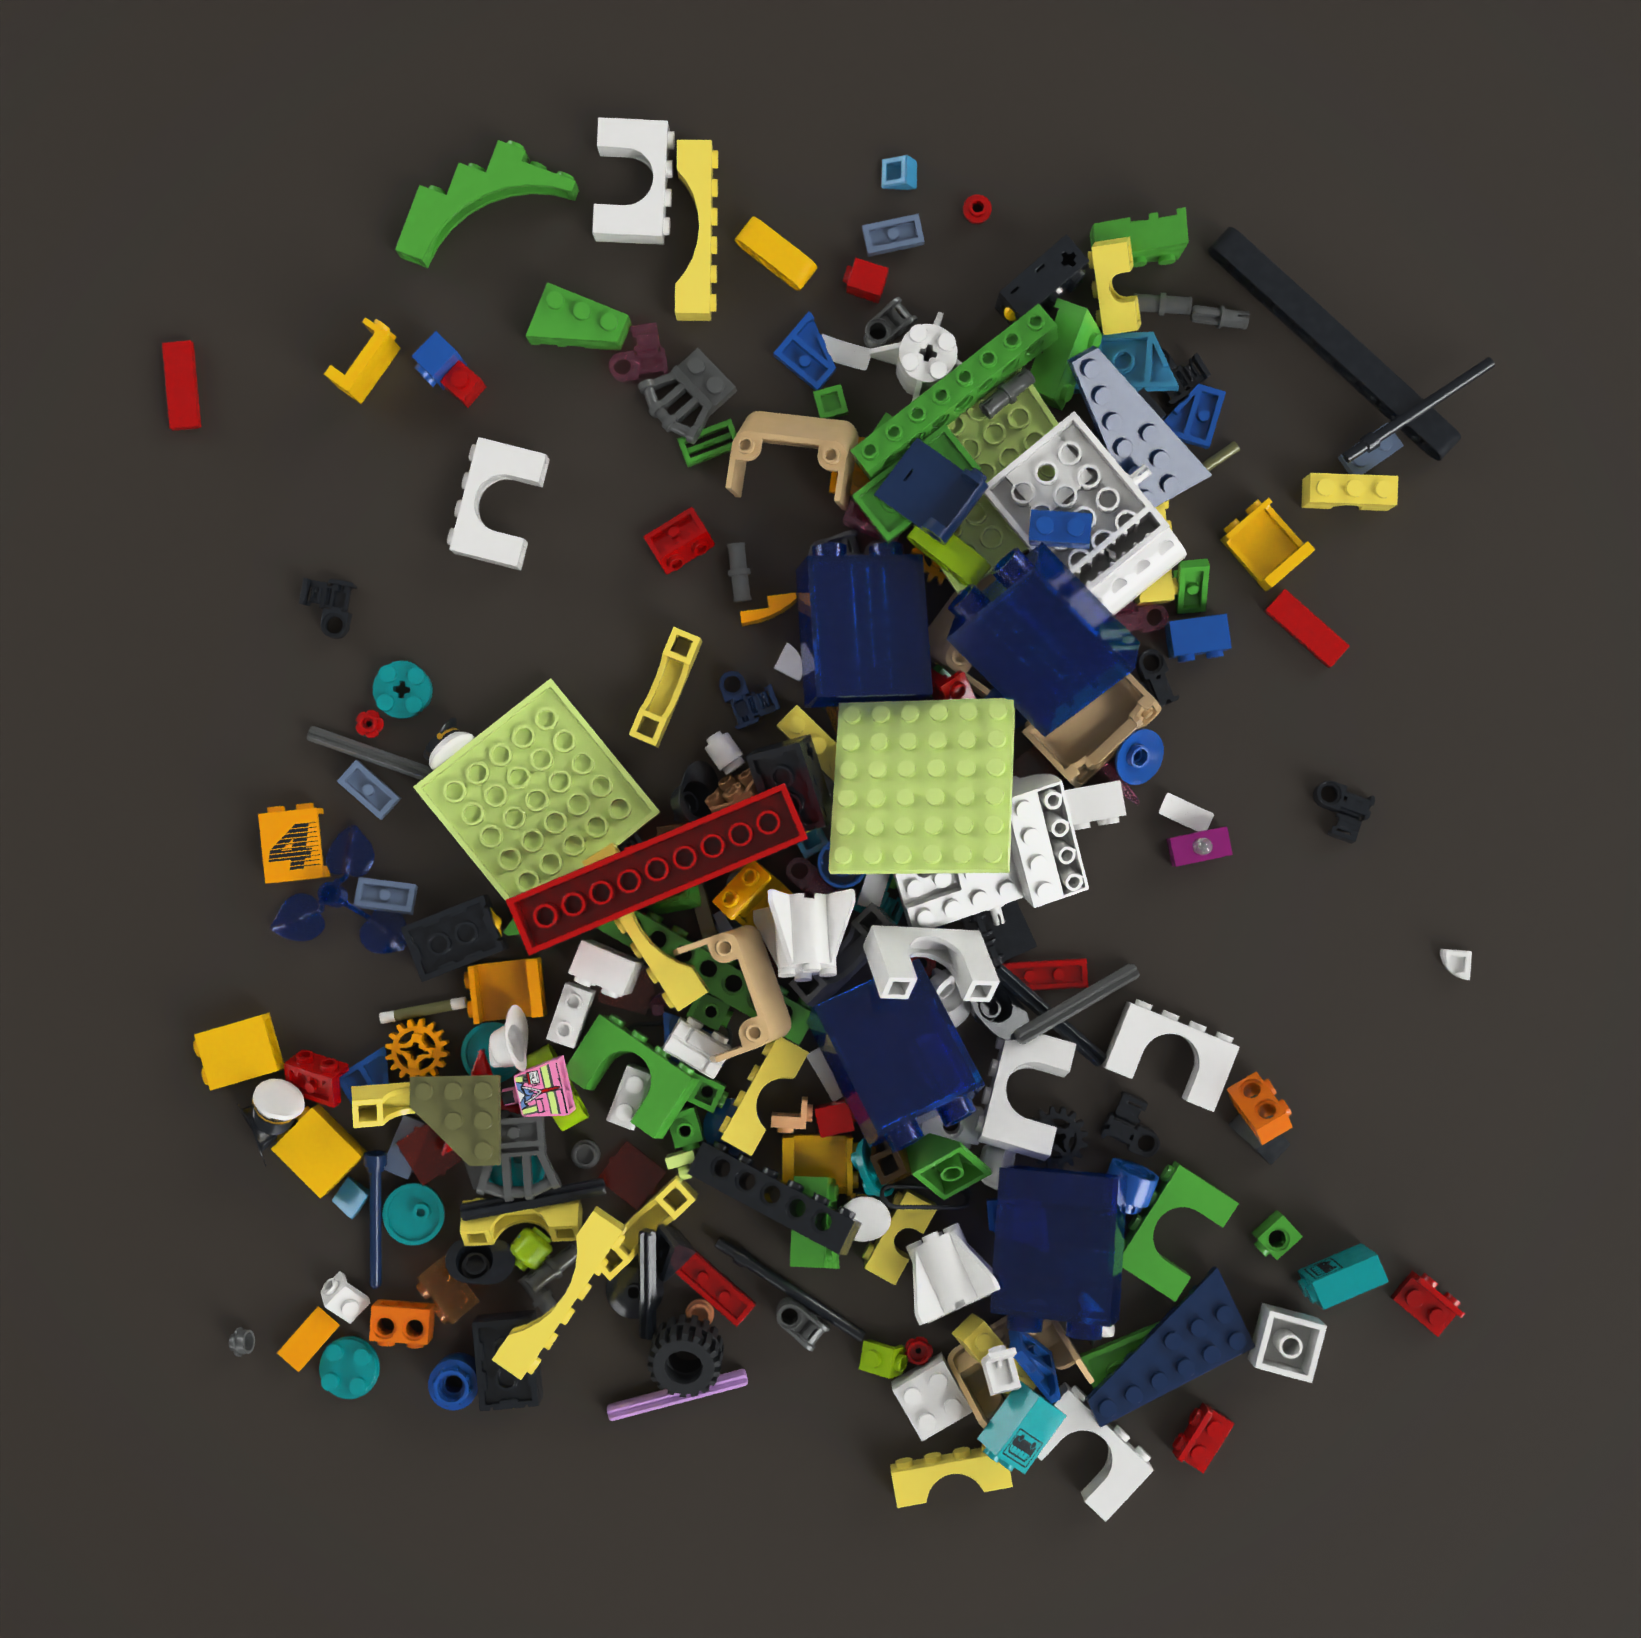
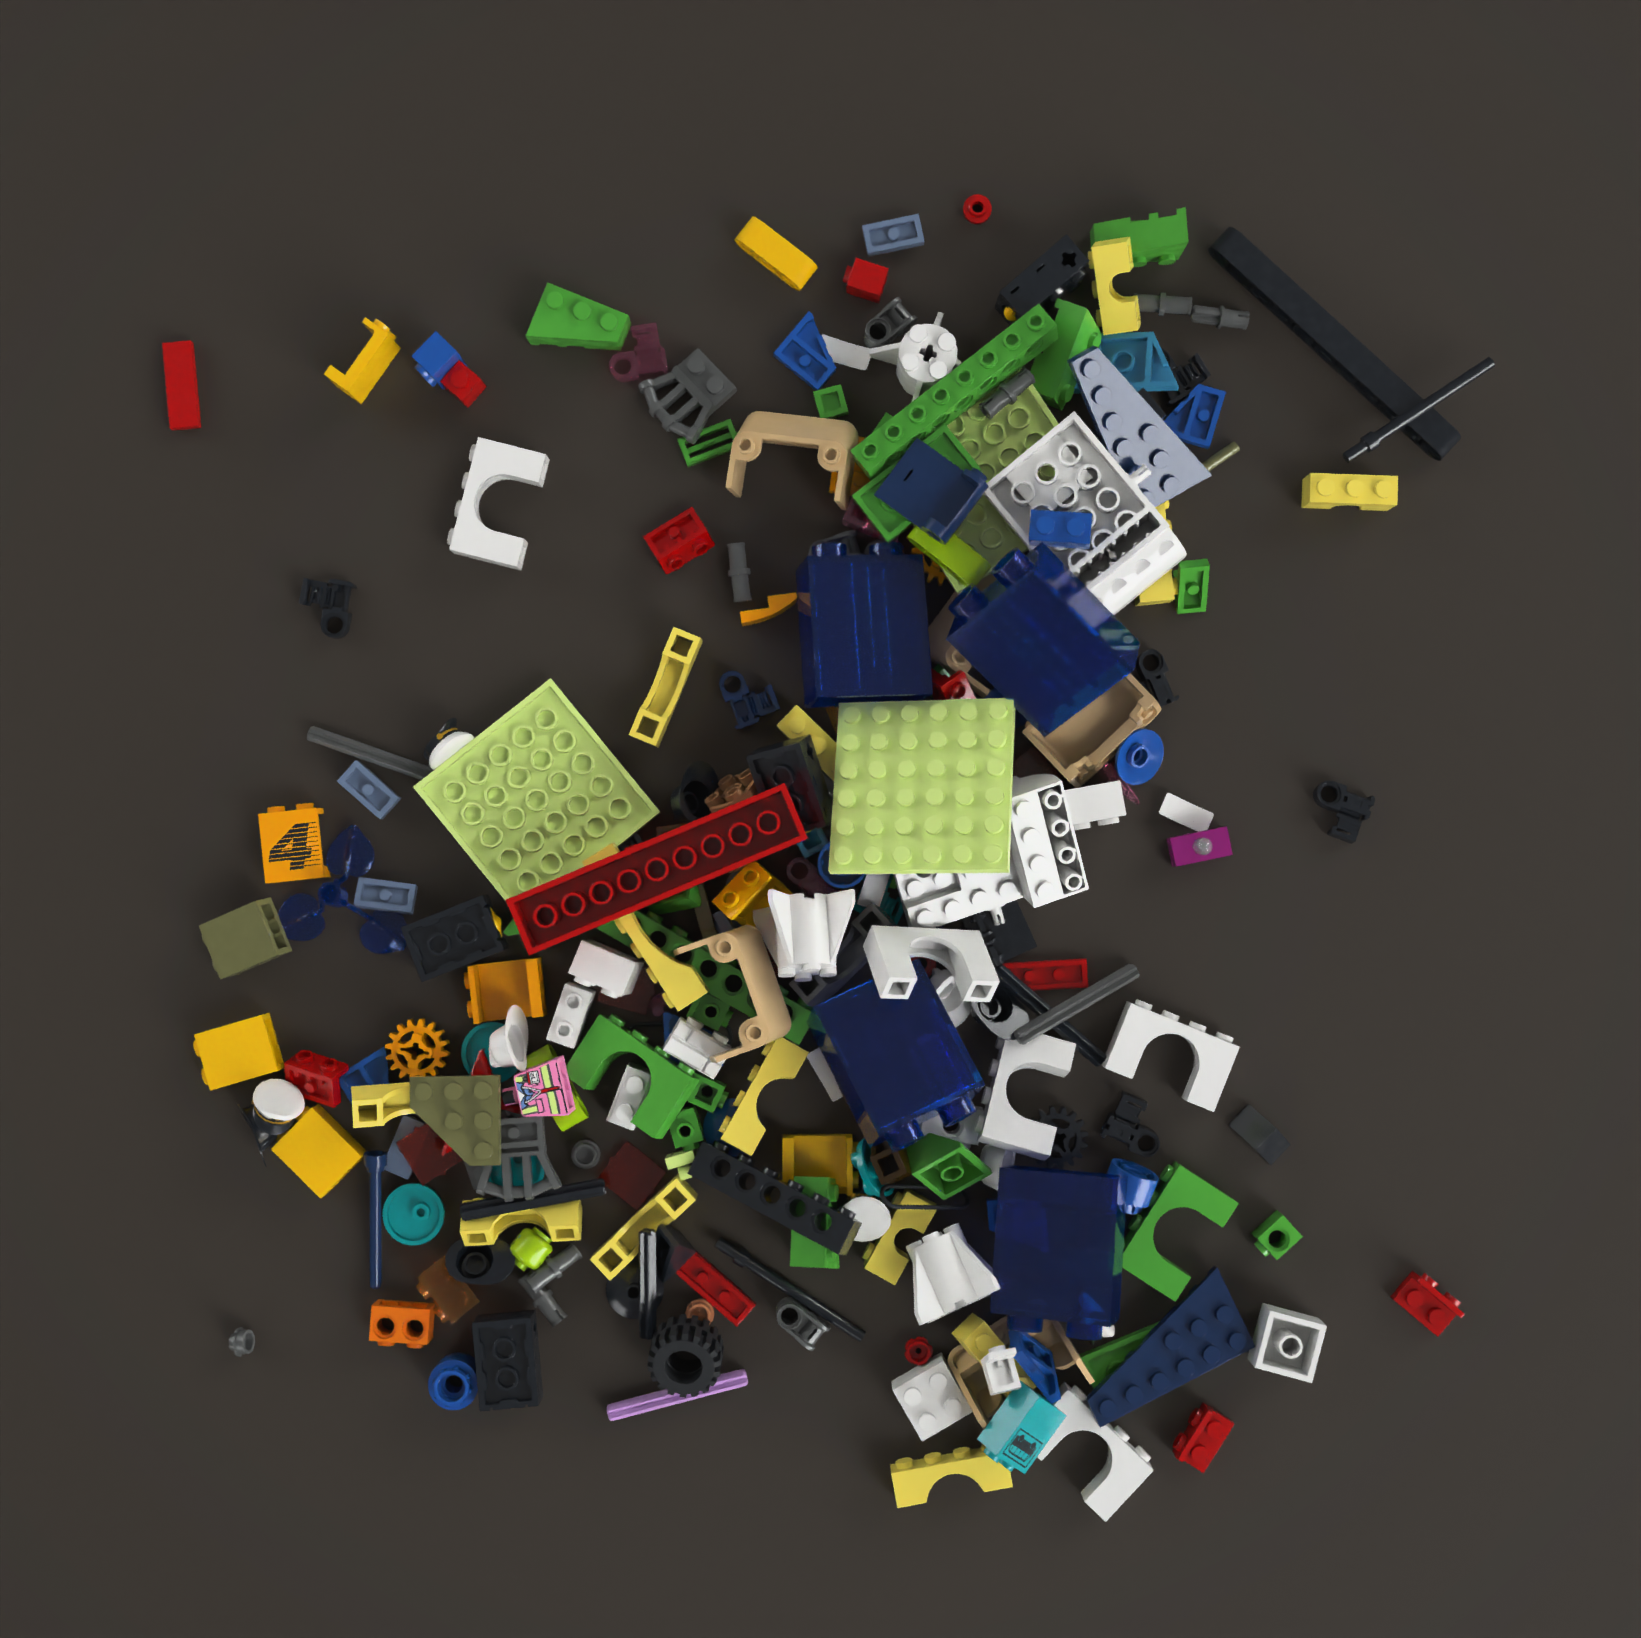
(245, 938): none -> olive brick
(308, 1339): light orange slope -> none
(343, 1298): white bracket -> none
(349, 1367): teal piece -> none
(351, 1197): dark azure slope -> none
(374, 729): red plate -> none
(413, 702): teal plate -> none
(423, 1010): olive bar -> none
(507, 175): bright green arch -> none
(525, 1342): light yellow arch -> none
(646, 219): white arch -> none
(694, 288): light yellow arch -> none
(724, 752): white brick -> none
(789, 1121): light nougat bracket -> none
(790, 663): white tile -> none
(834, 1118): red brick -> none
(883, 1359): lime bracket -> none
(899, 173): dark azure slope -> none
(1137, 620): clear pink piece -> none
(1198, 636): blue brick -> none
(1258, 1108): orange brick -> none
(1265, 544): yellow panel -> none
(1306, 628): red tile -> none
(1342, 1276): teal brick -> none
(1369, 460): sand blue plate -> none
(1457, 962): white tile -> none

